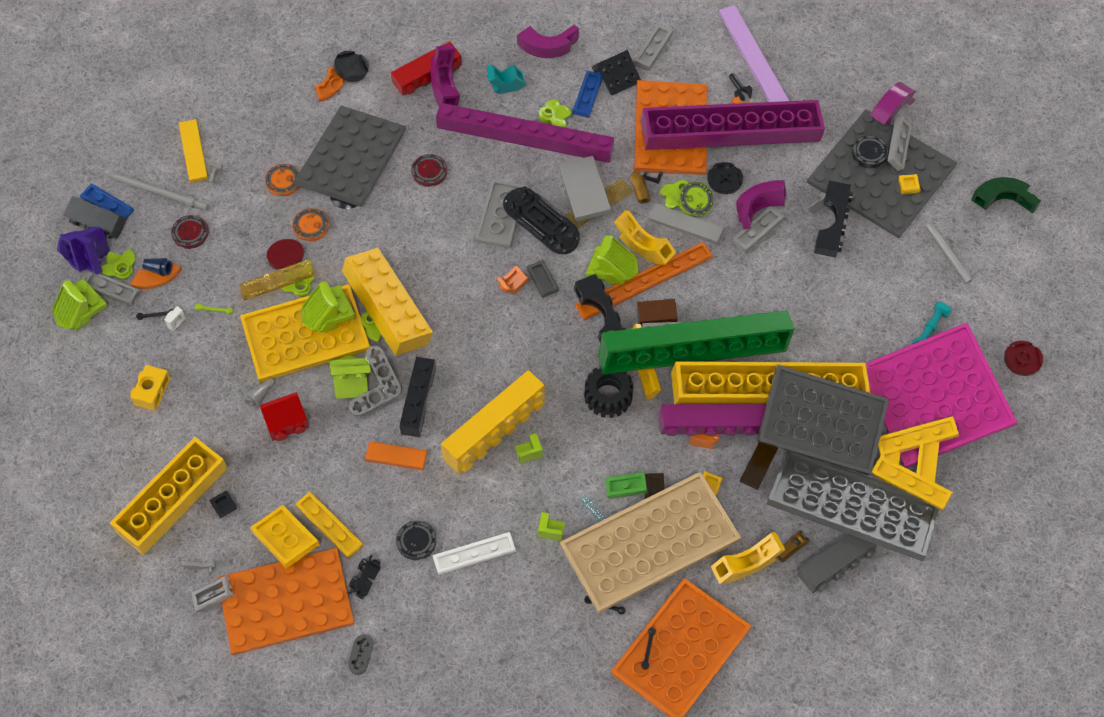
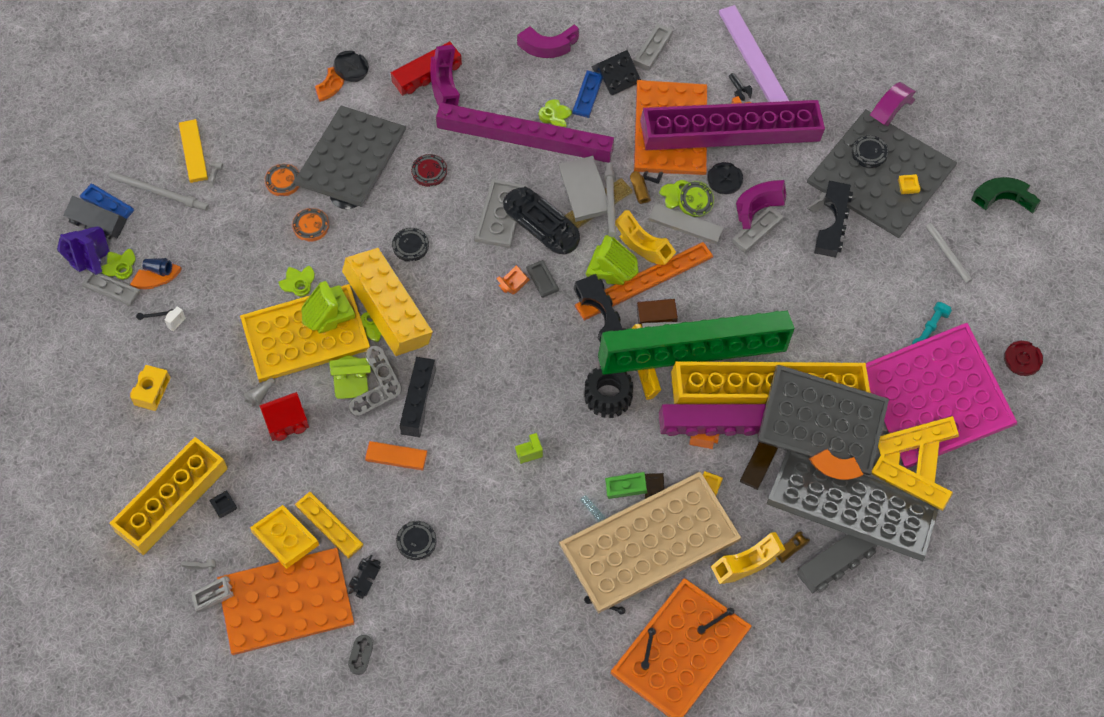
(76, 305): lime piece -> none
(189, 231): tile -> none
(198, 307): lime hinge -> none
(276, 279): clear yellow tile -> none
(284, 253): dark red tile -> none
(410, 244): none -> tile
(474, 553): white tile -> none
(493, 422): yellow brick -> none
(505, 81): teal brick -> none
(550, 528): lime panel -> none
(609, 177): none -> light grey bar
(702, 629): none -> black hinge
(835, 467): none -> orange tile
(899, 143): light grey plate -> none

